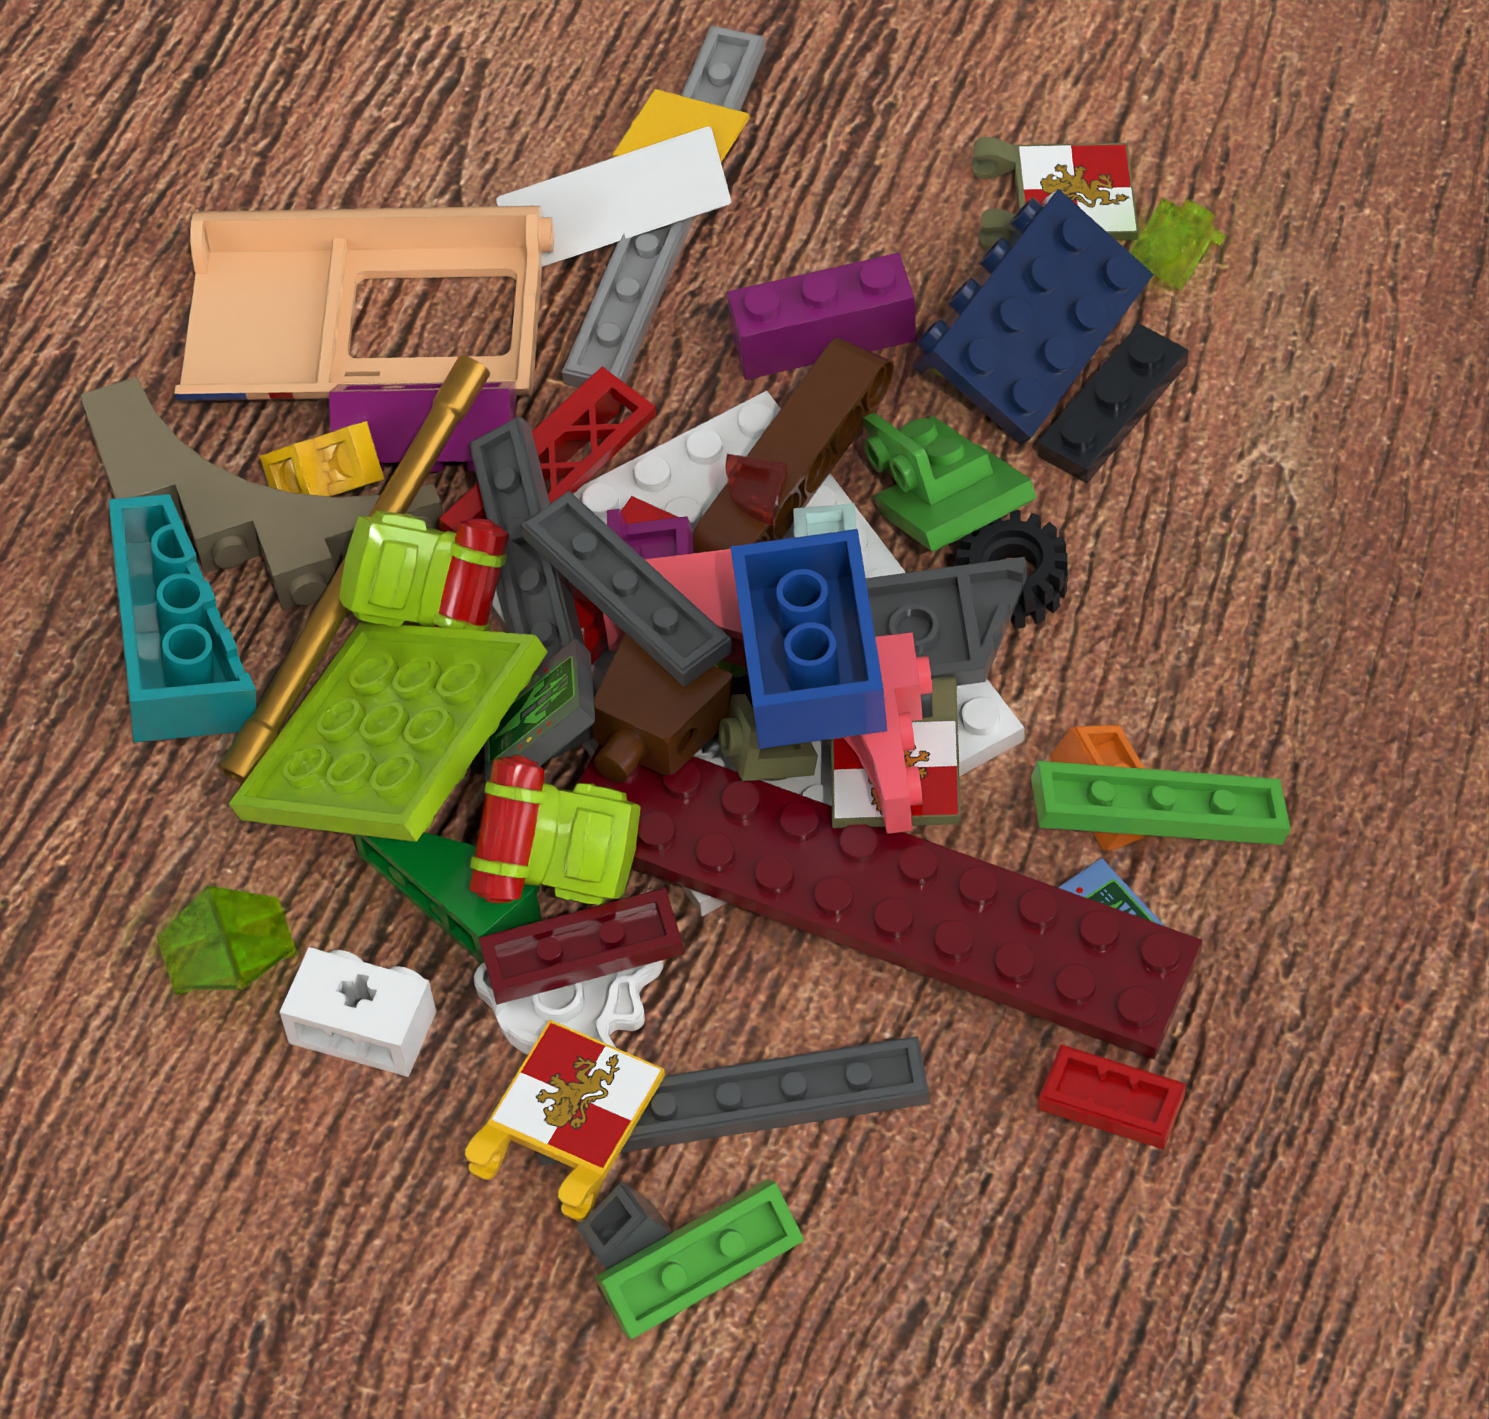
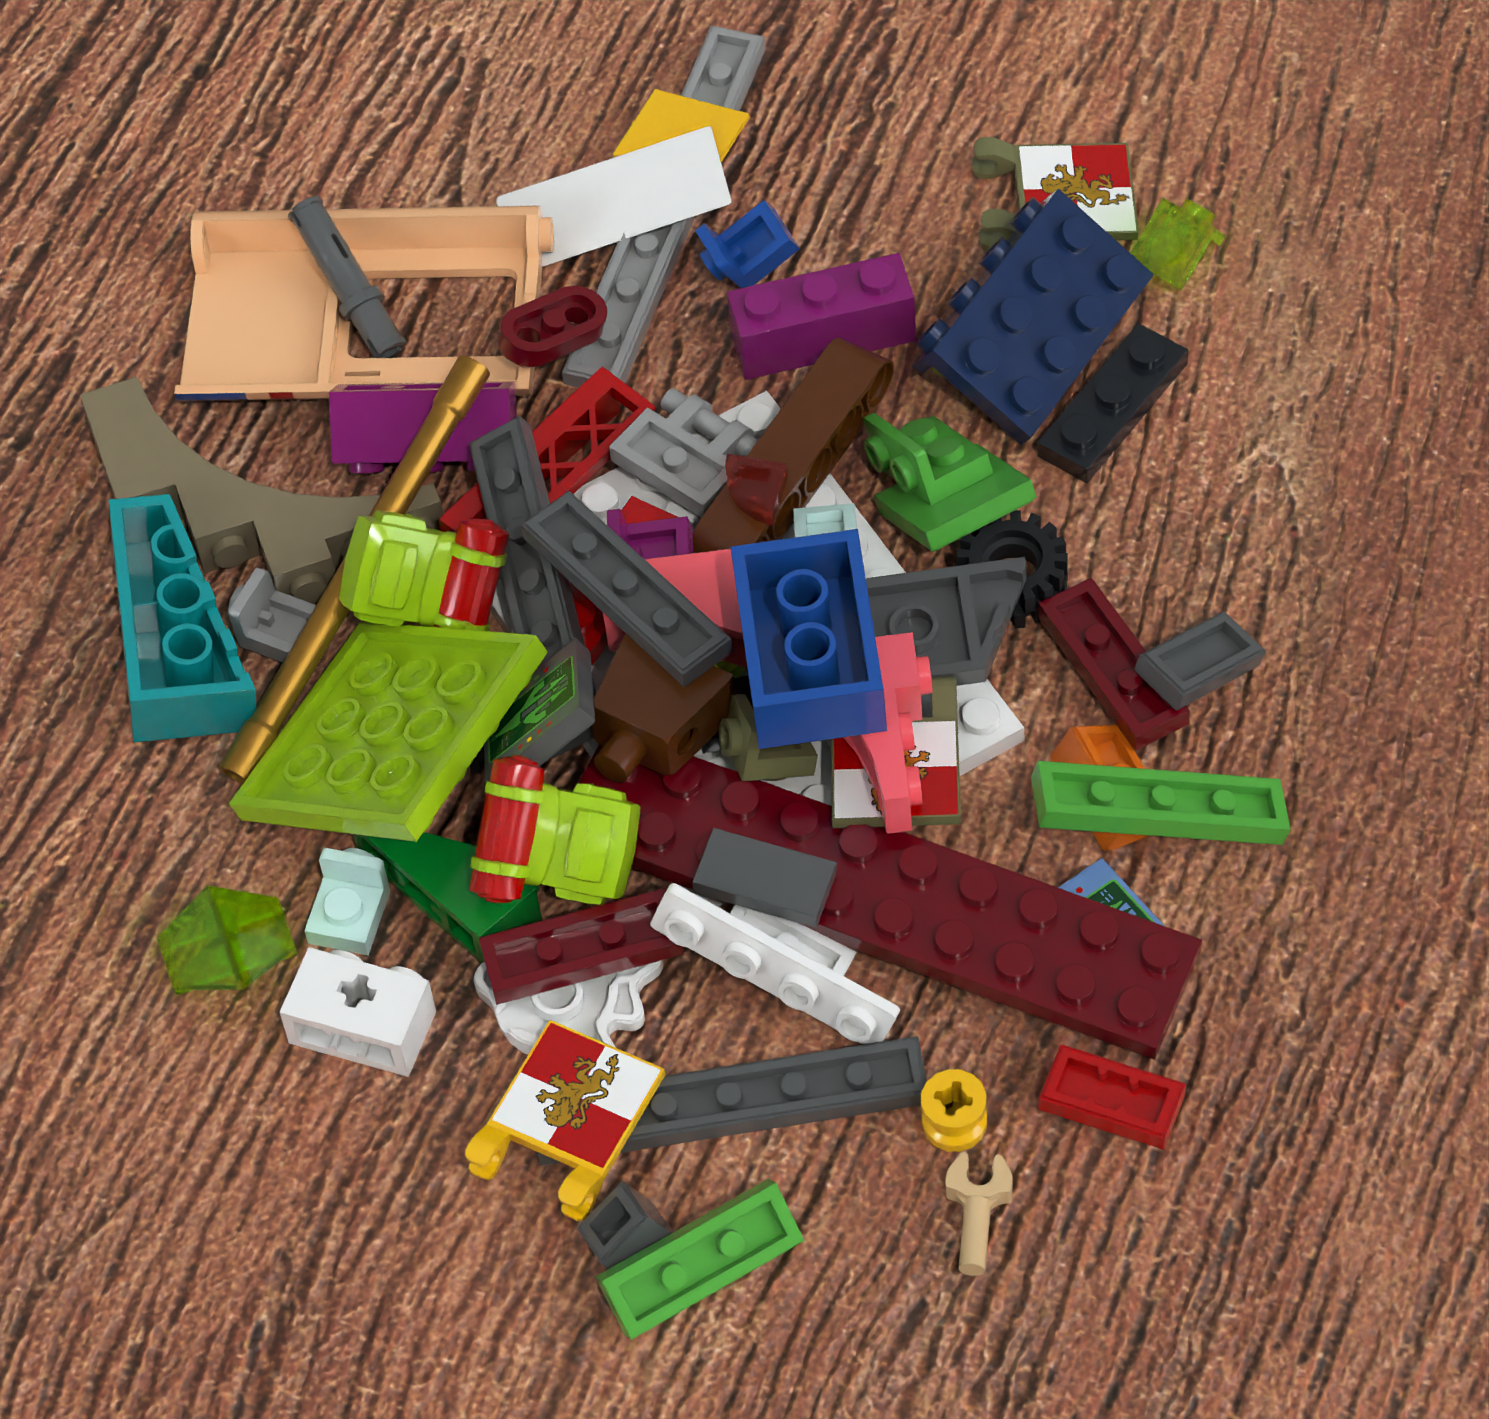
(267, 618): none -> light grey bracket
(325, 463): yellow slope -> none
(348, 901): none -> light aqua bracket
(358, 299): none -> dark grey pin
(543, 330): none -> dark red plate
(673, 459): none -> light grey plate
(748, 247): none -> blue bracket
(765, 877): none -> dark grey tile
(781, 959): none -> white bracket
(964, 1122): none -> yellow wheel
(977, 1204): none -> tan bar
(1105, 658): none -> dark red plate
(1199, 660): none -> dark grey tile

